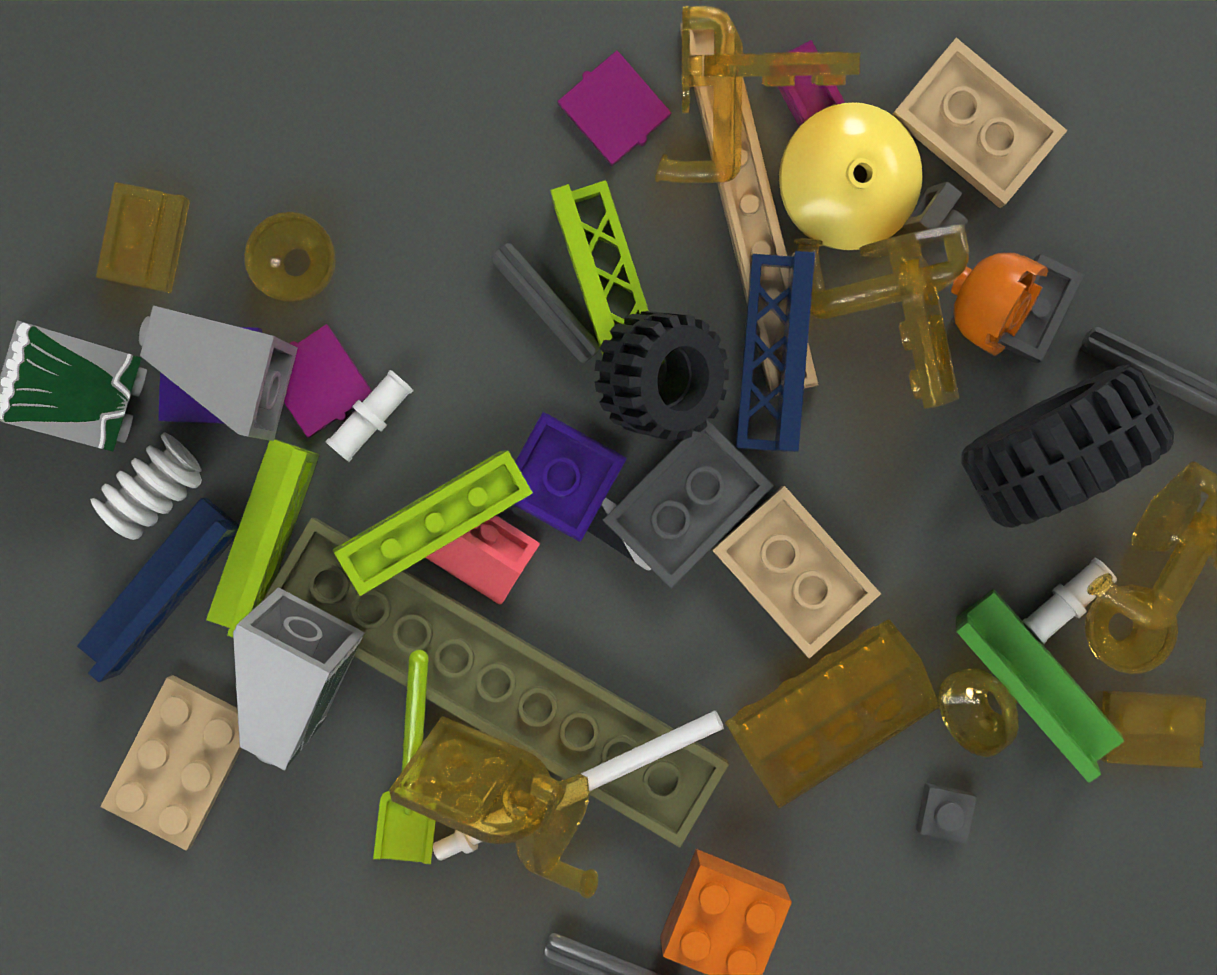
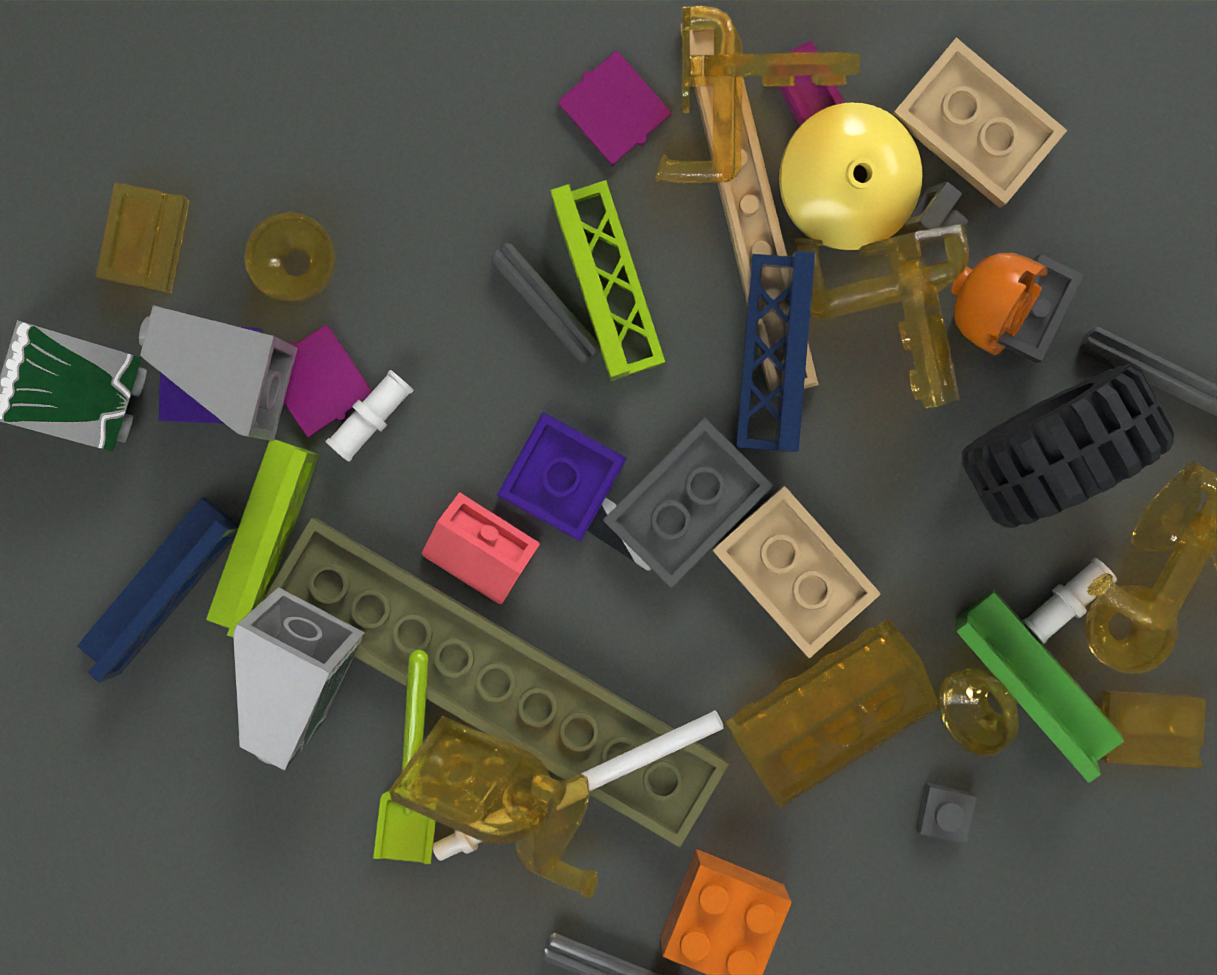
(150, 489): white piece -> none
(177, 763): tan plate -> none
(432, 521): lime fence -> none
(692, 376): black tyre -> none

